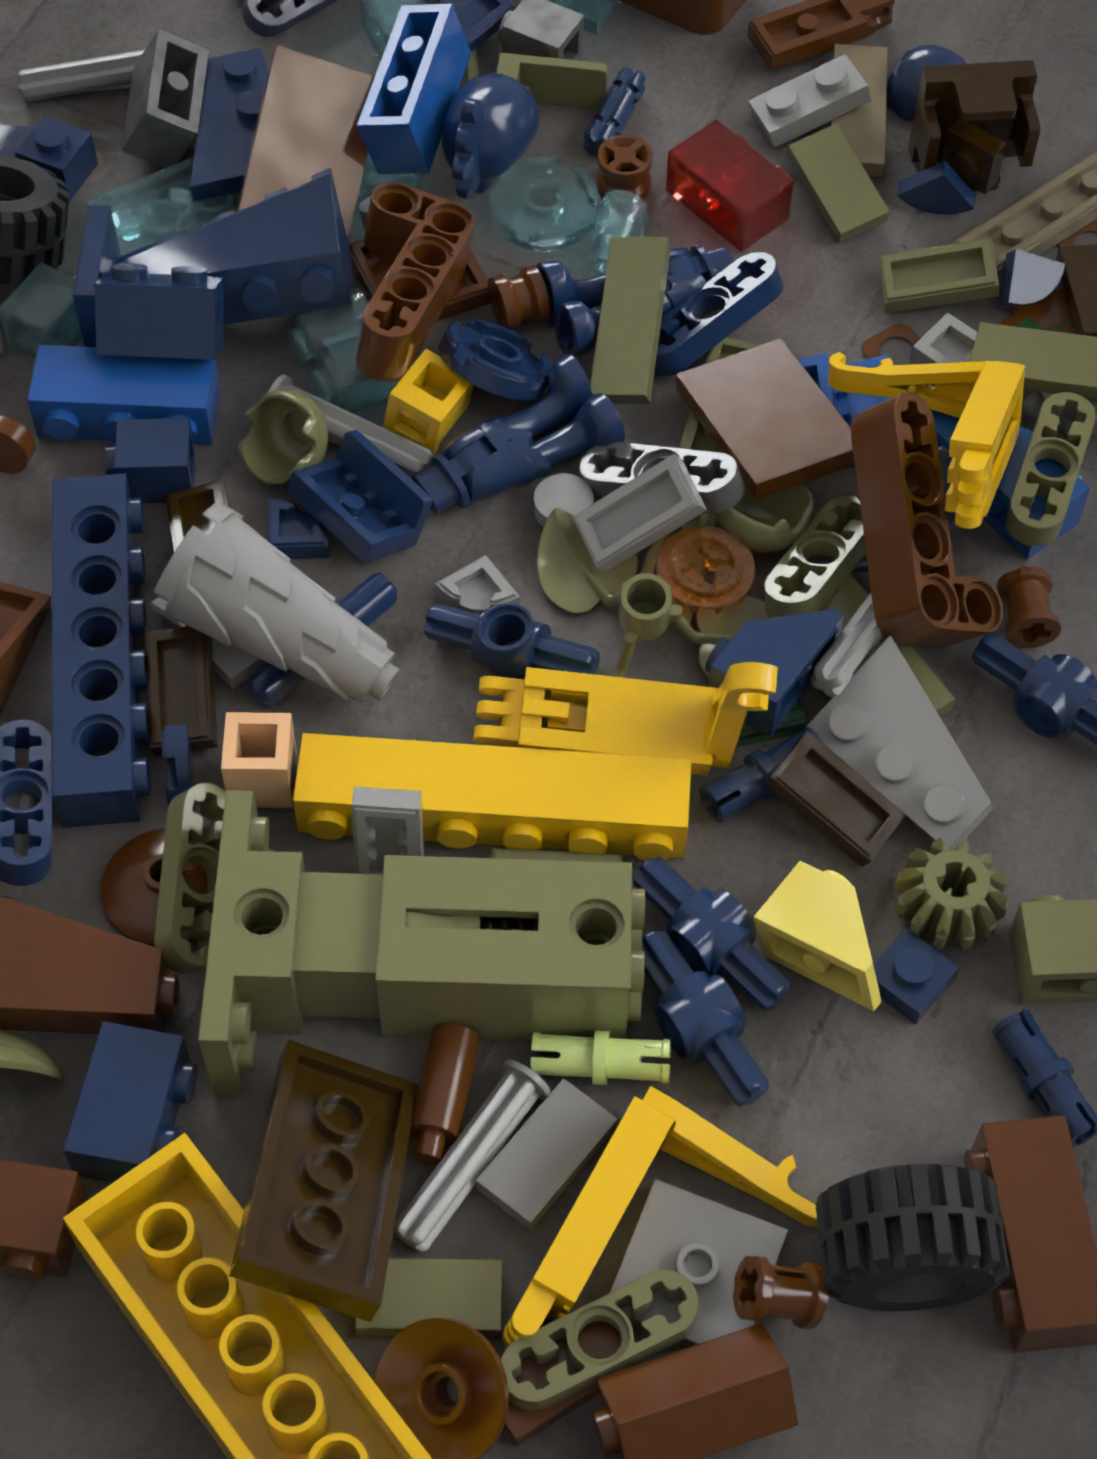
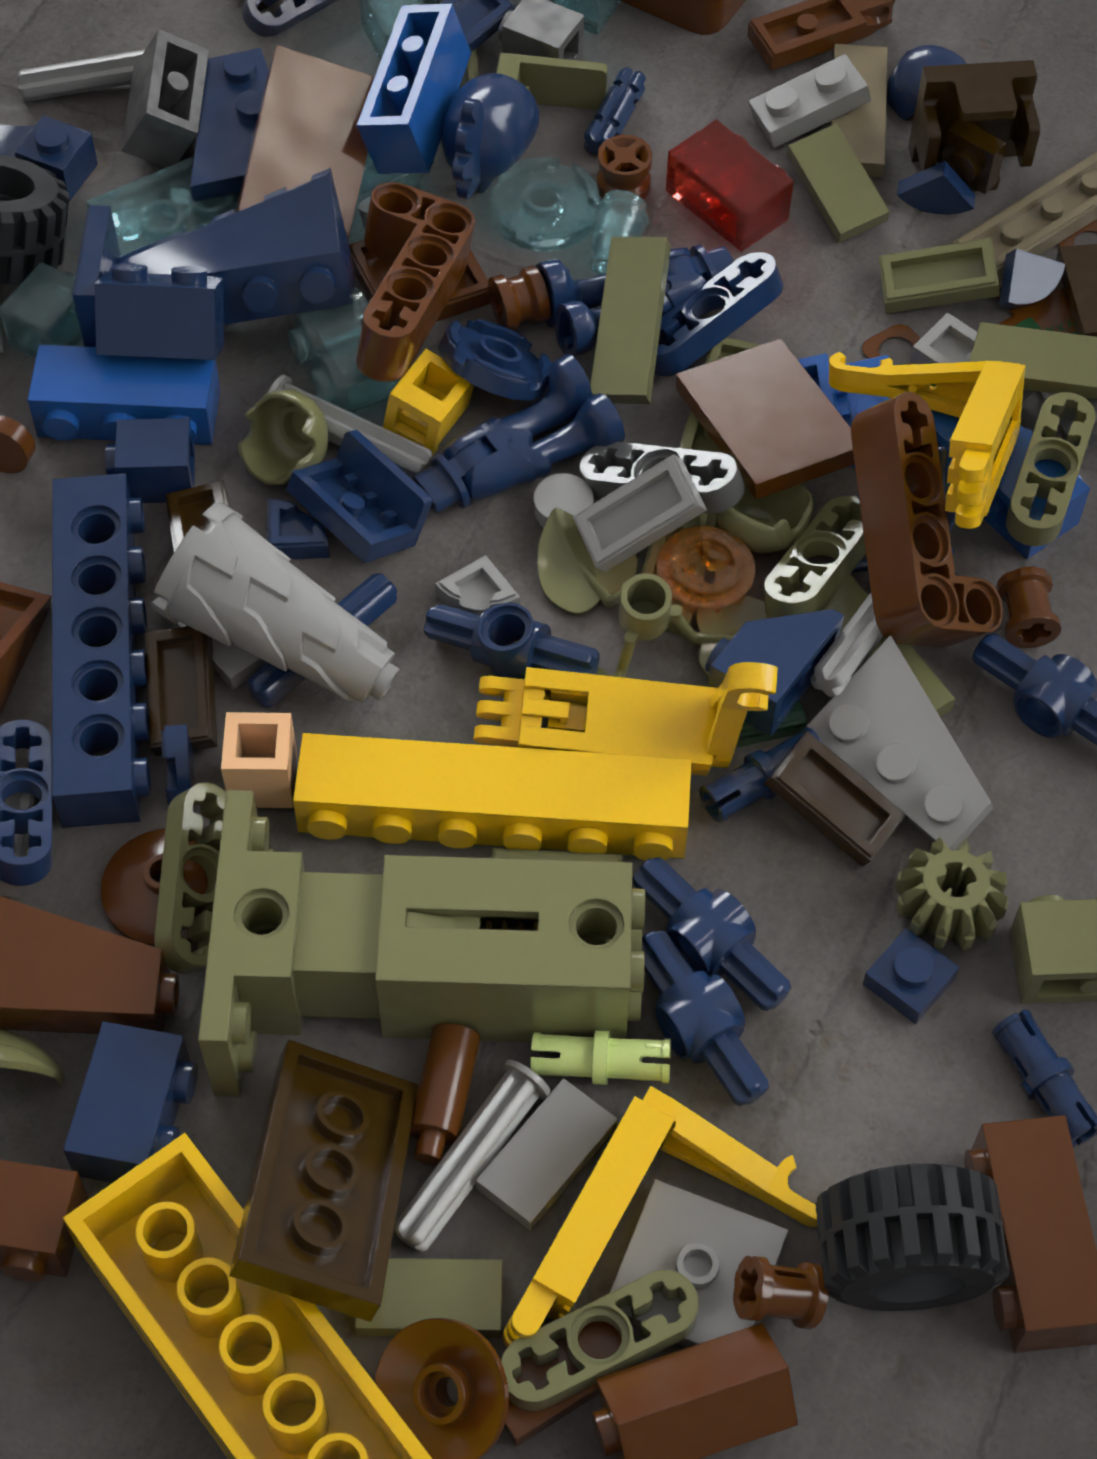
(385, 825): light grey plate -> none
(819, 932): light yellow slope -> none

